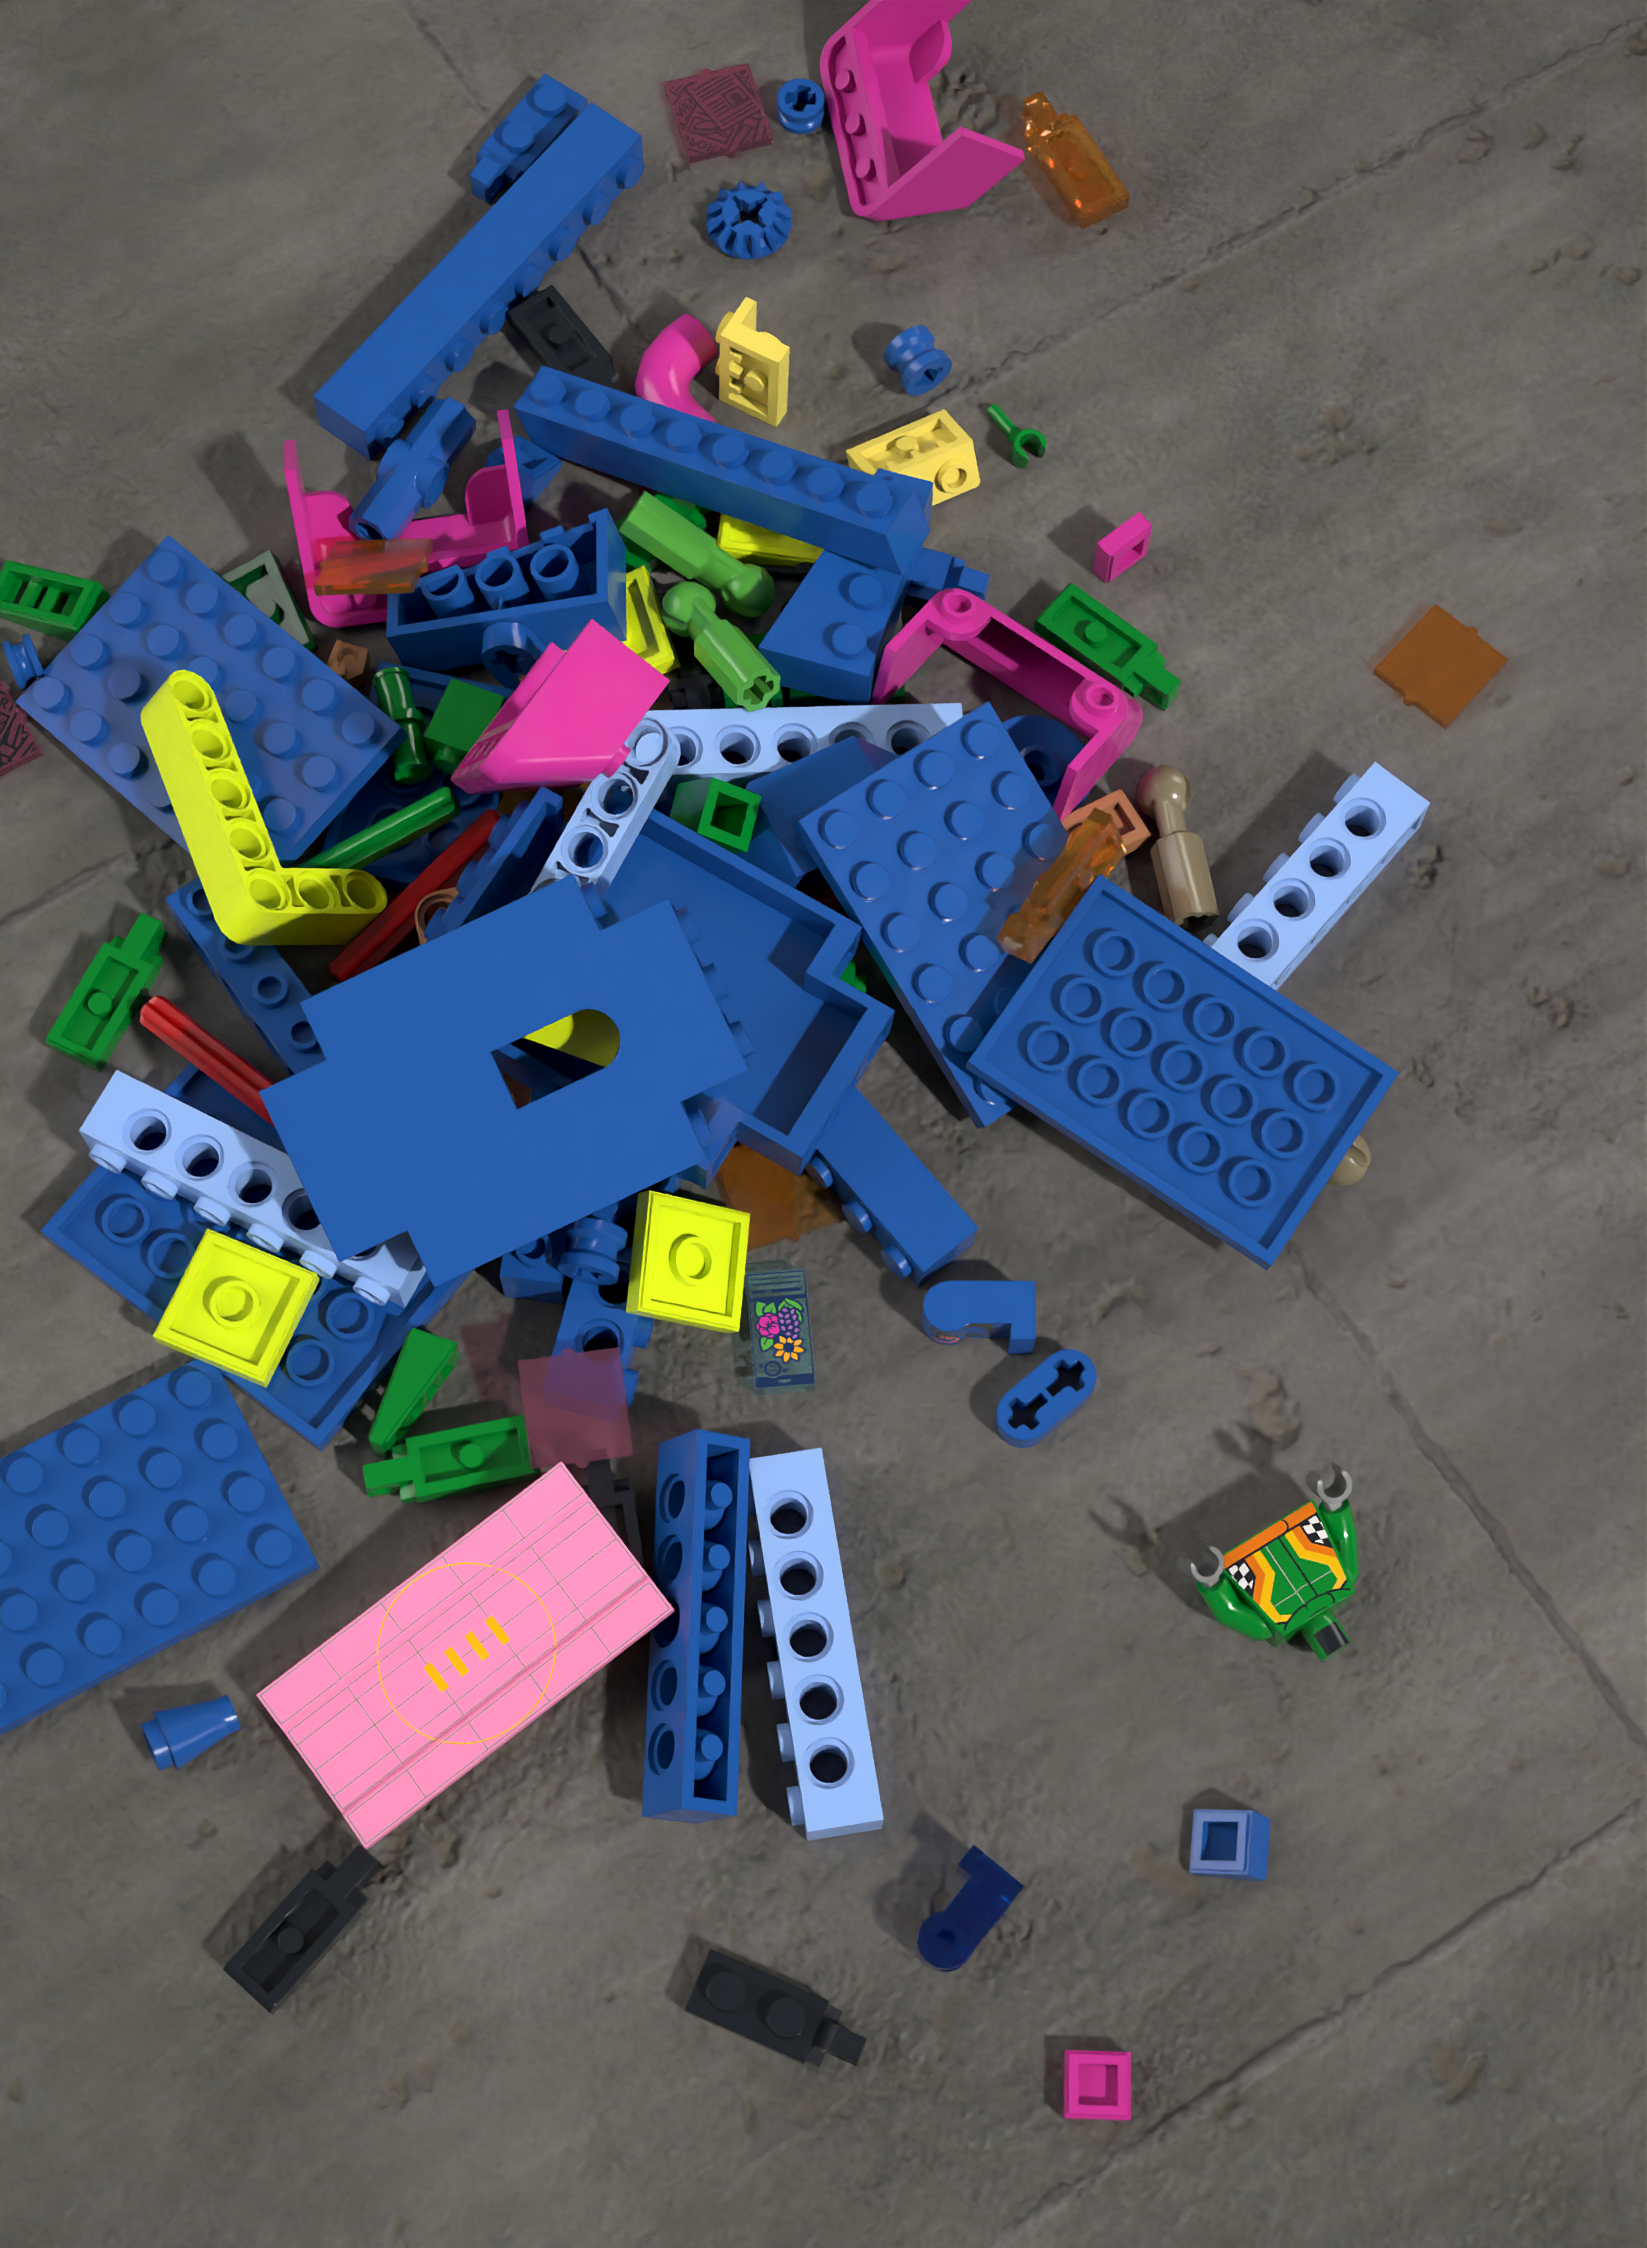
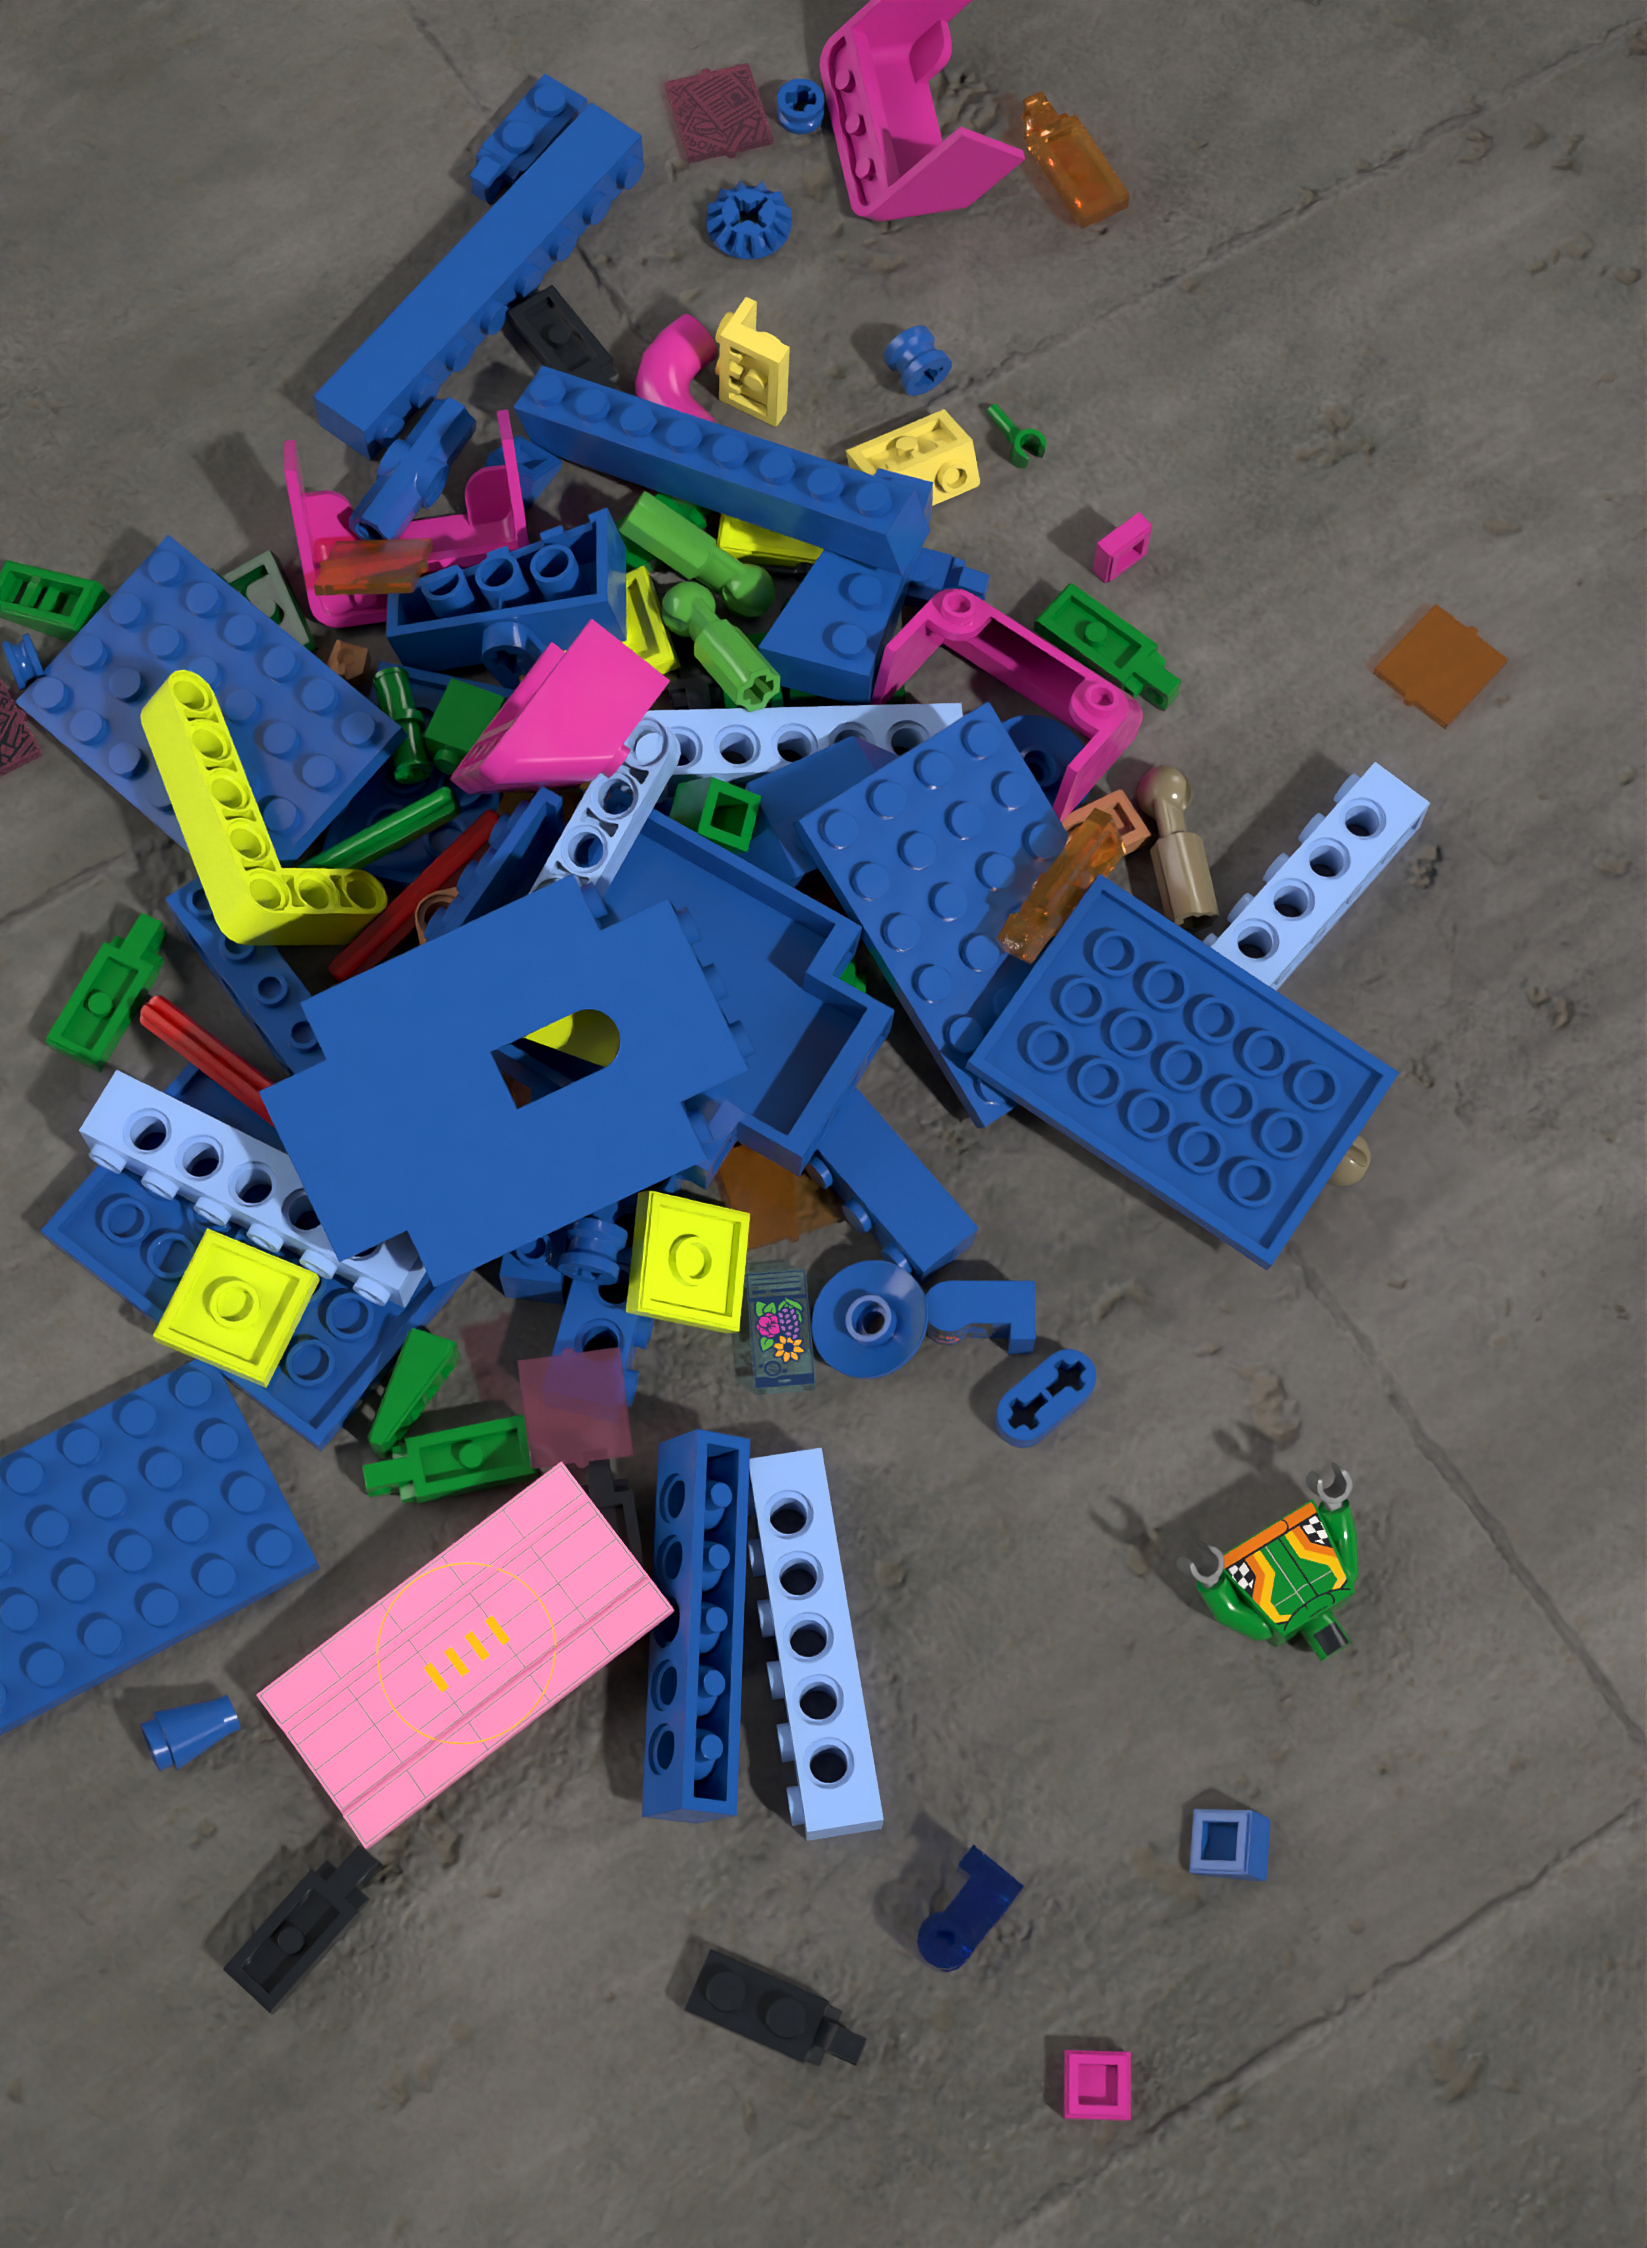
(851, 1304): none -> blue dish

